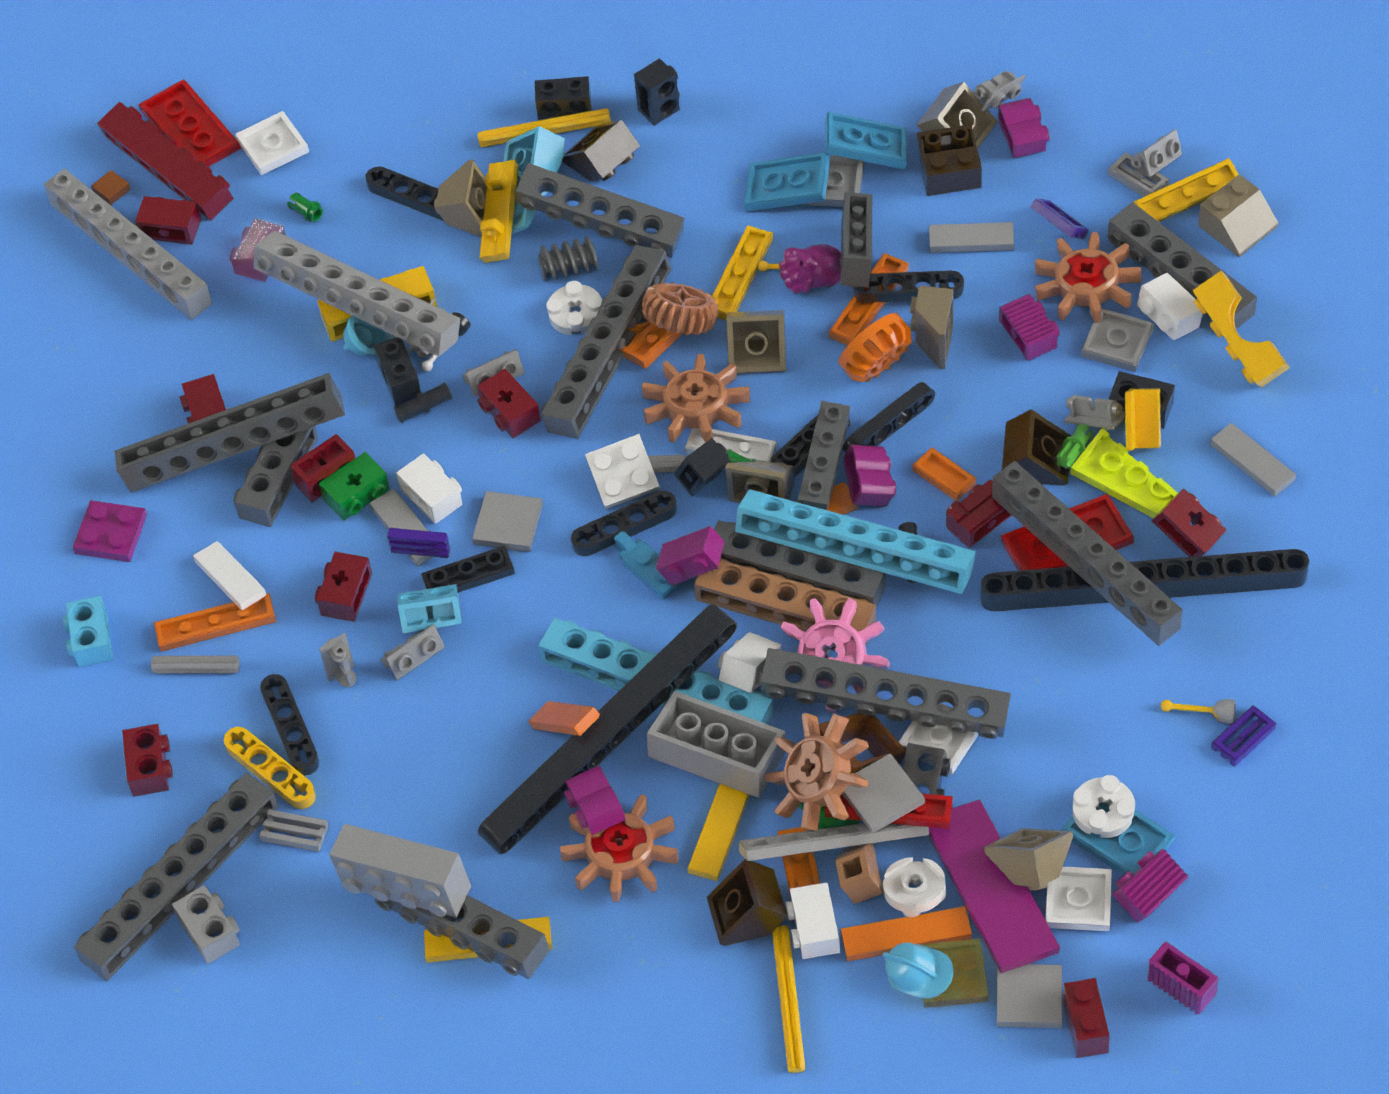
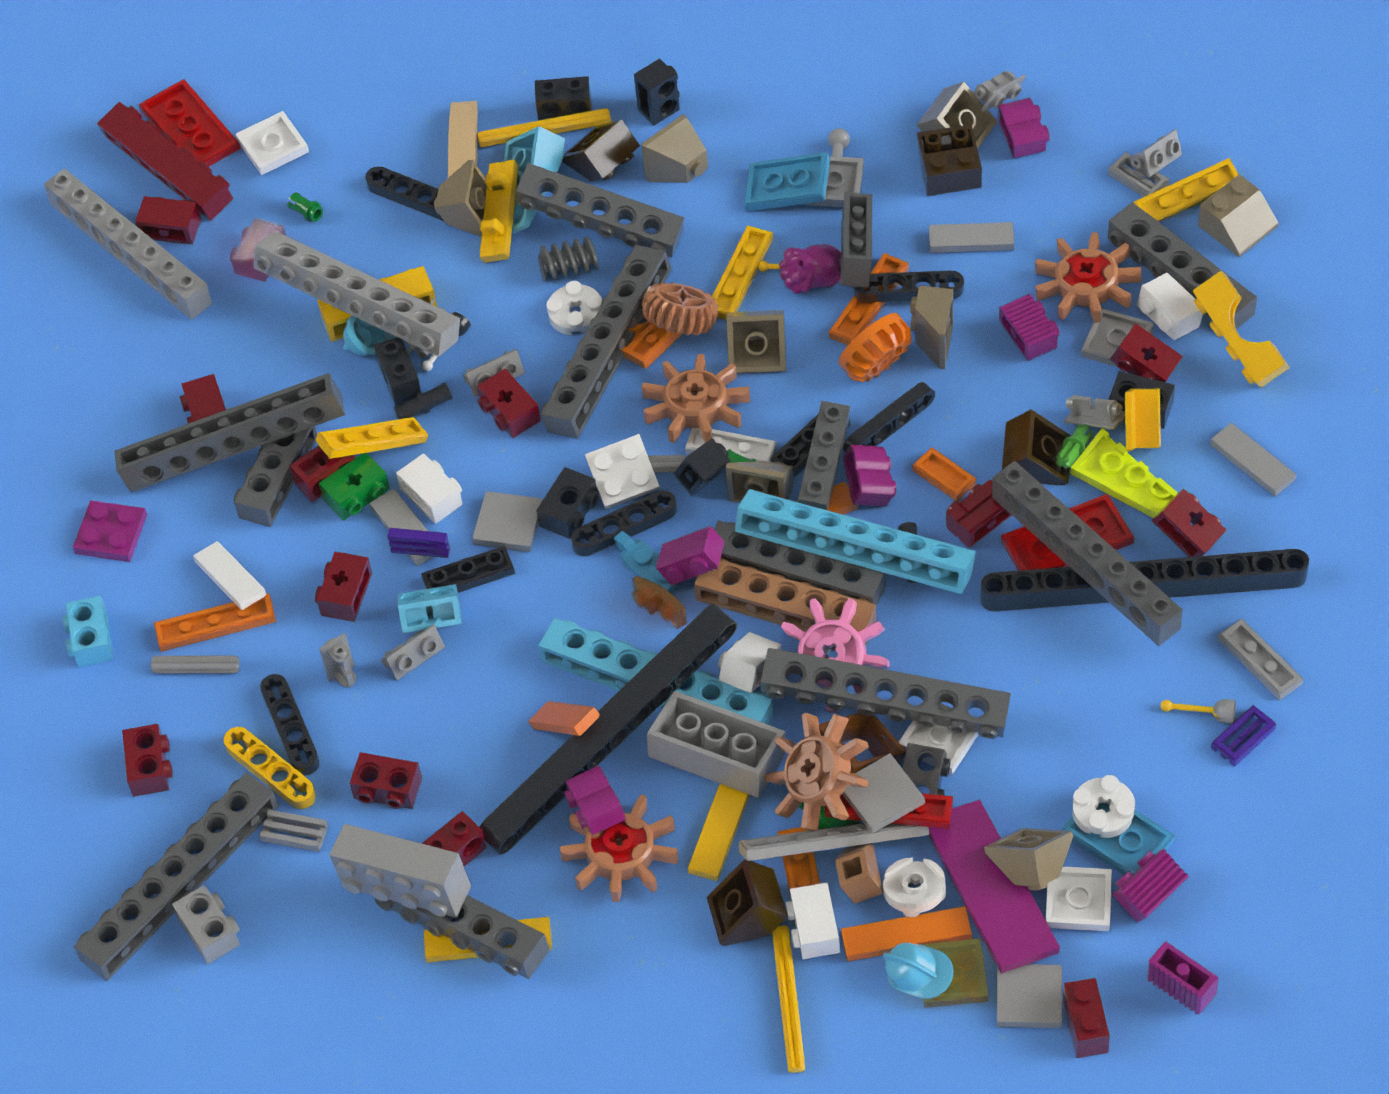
(110, 187): dark orange tile -> none
(371, 437): none -> yellow tile
(387, 774): none -> dark red brick
(459, 836): none -> dark red brick
(462, 134): none -> tan slope
(568, 488): none -> black brick
(656, 599): none -> clear orange slope
(674, 153): none -> dark tan slope
(865, 140): dark azure tile -> none
(1059, 218): dark purple tile -> none
(1145, 355): none -> dark red brick
(1260, 659): none -> light grey tile

